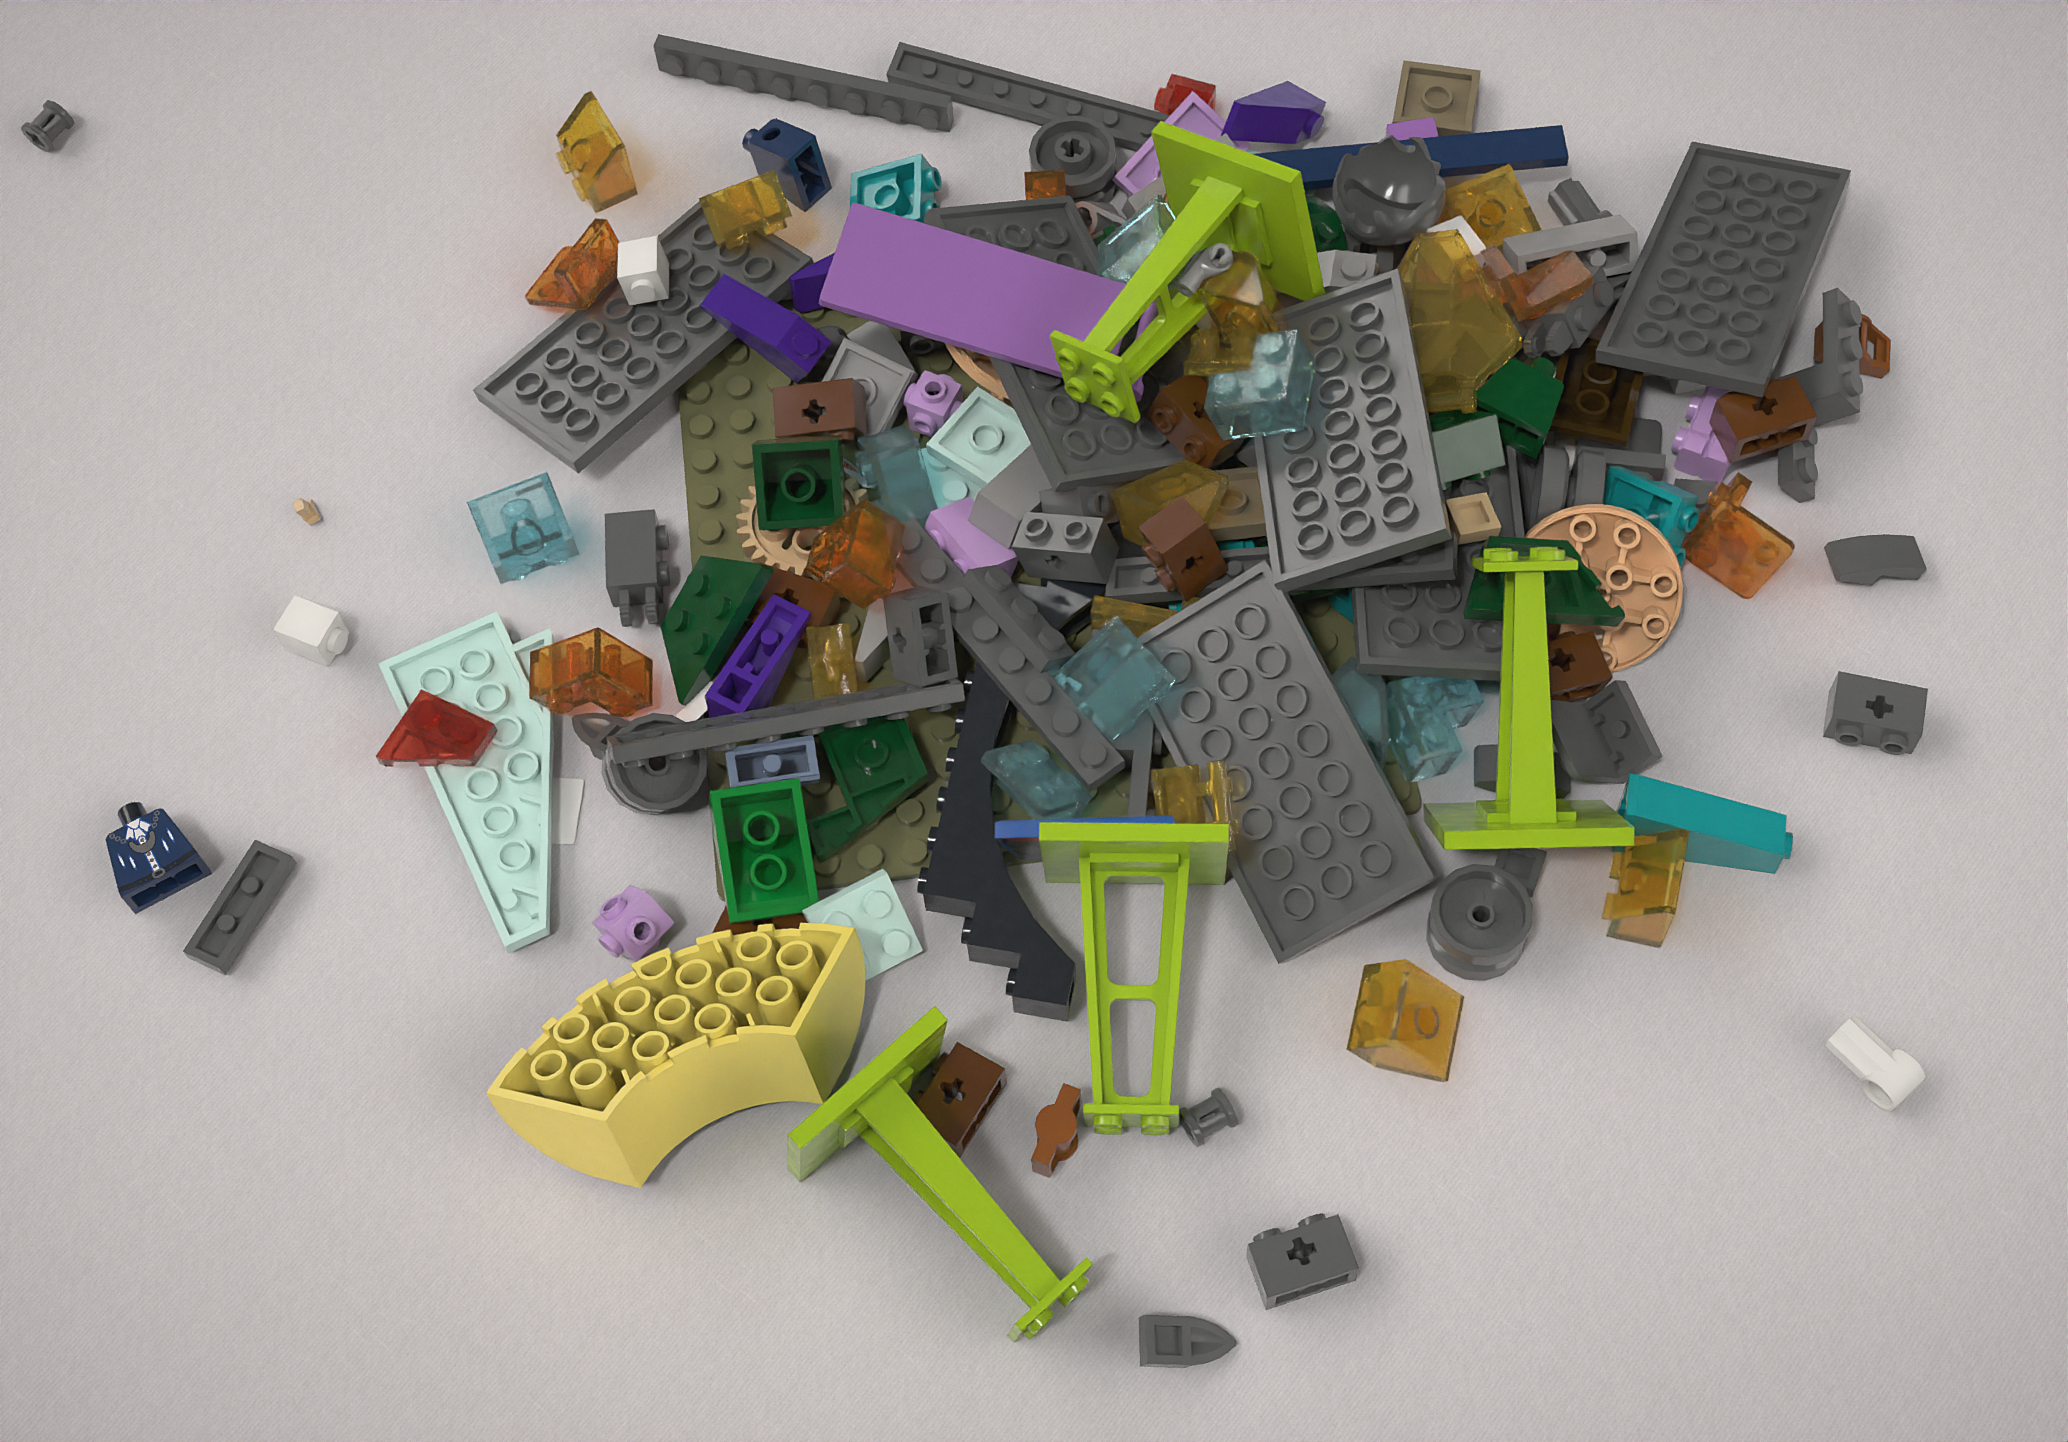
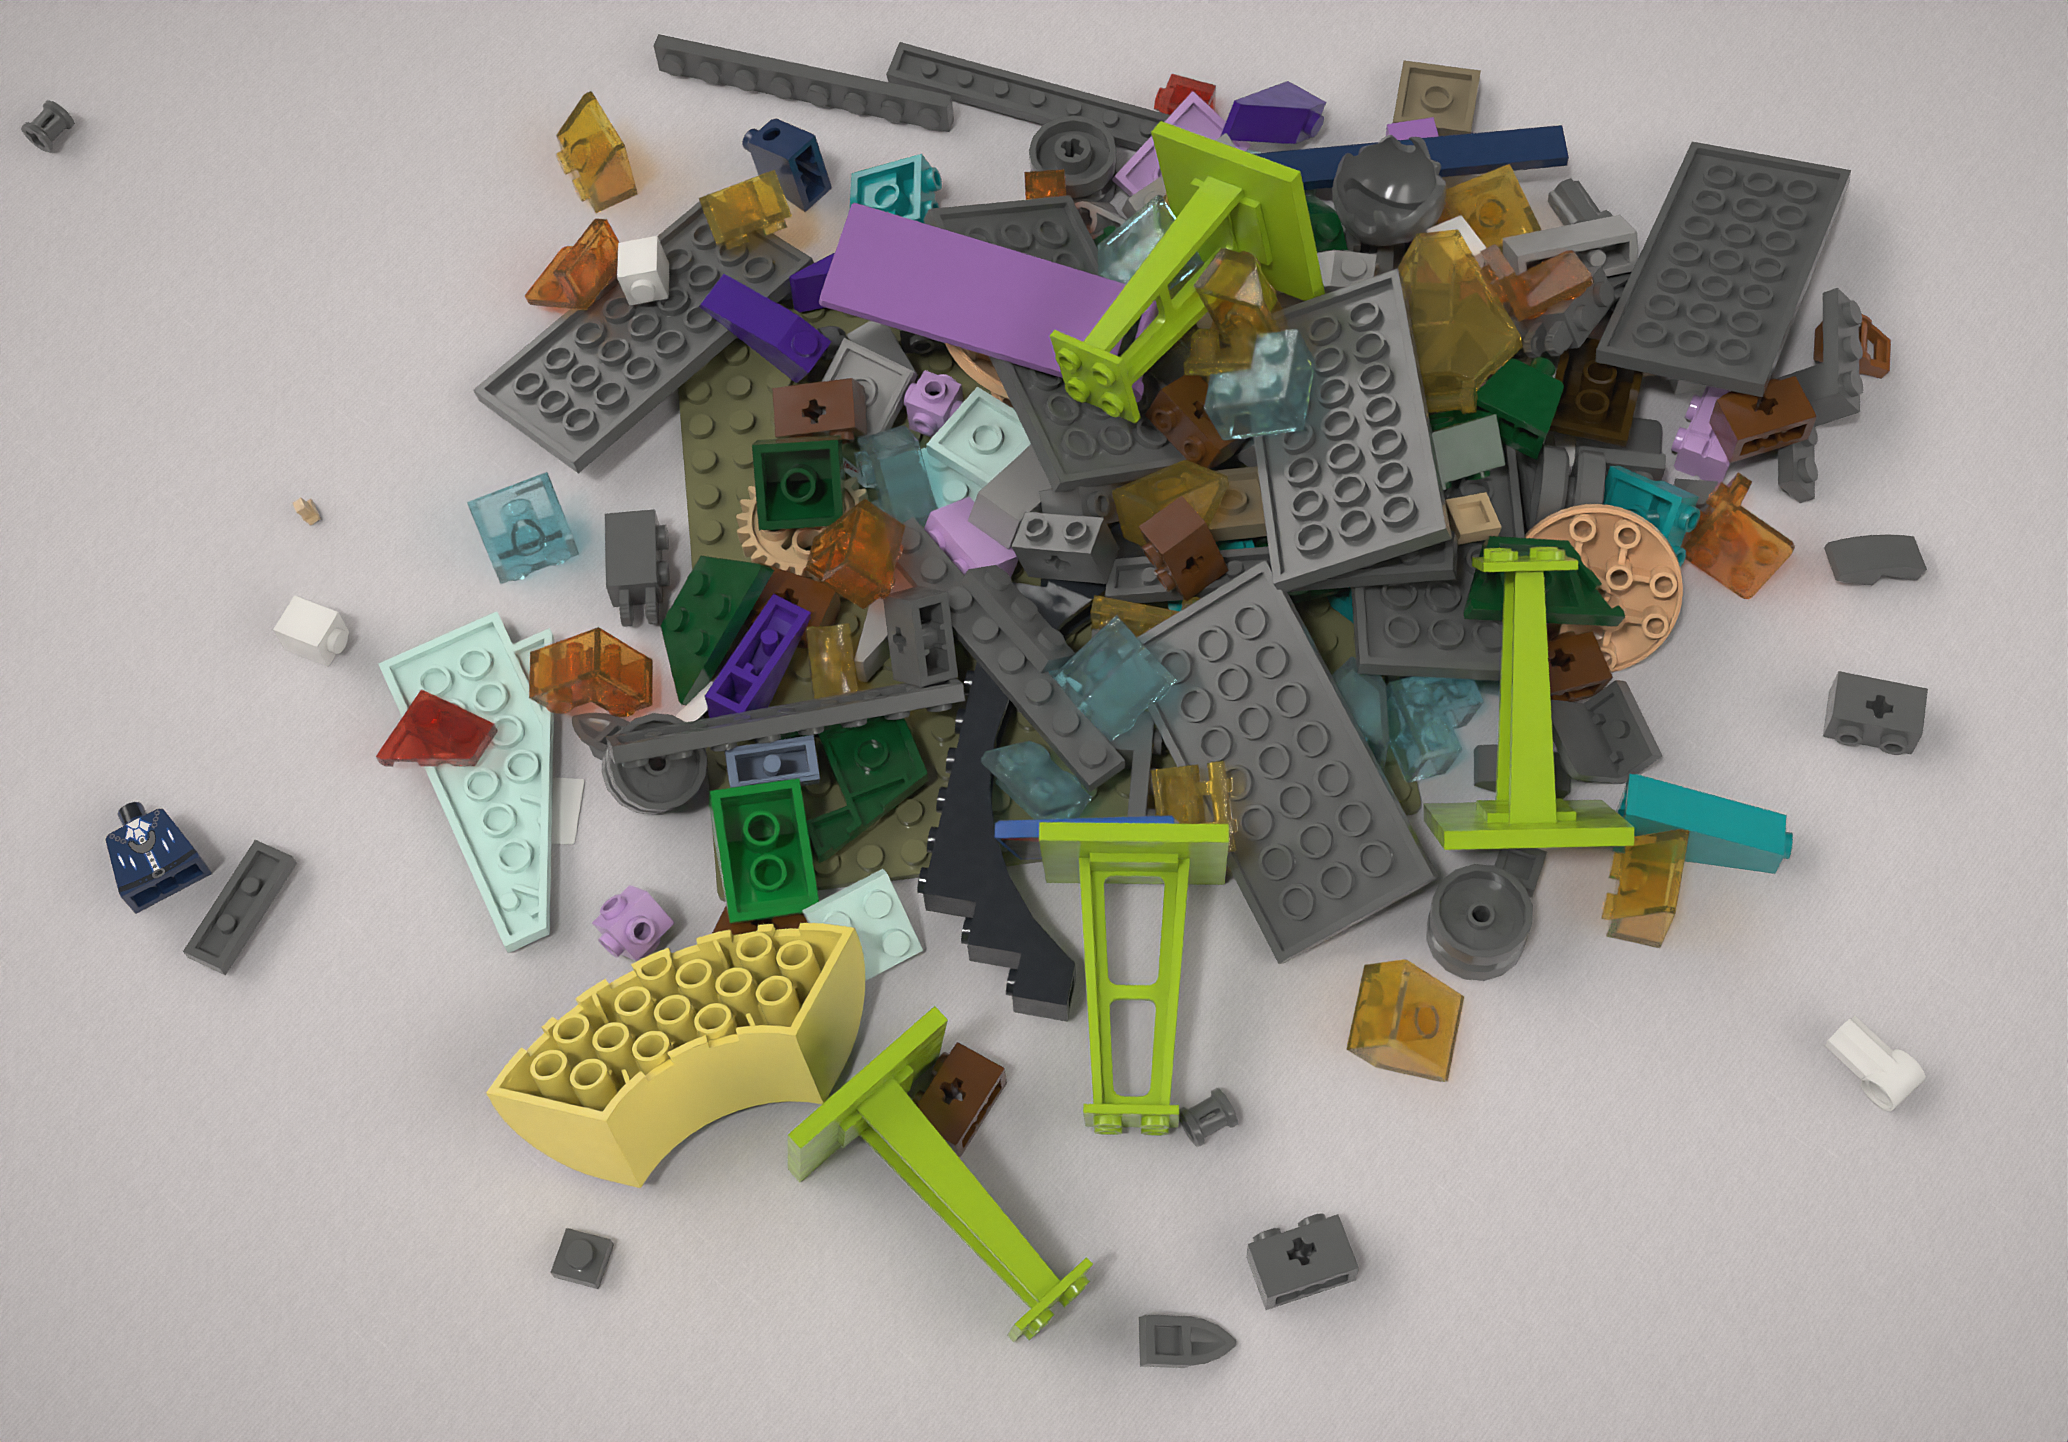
(582, 1258): none -> dark grey plate
(1057, 1131): dark orange piece -> none
(1204, 265): light grey arm -> none

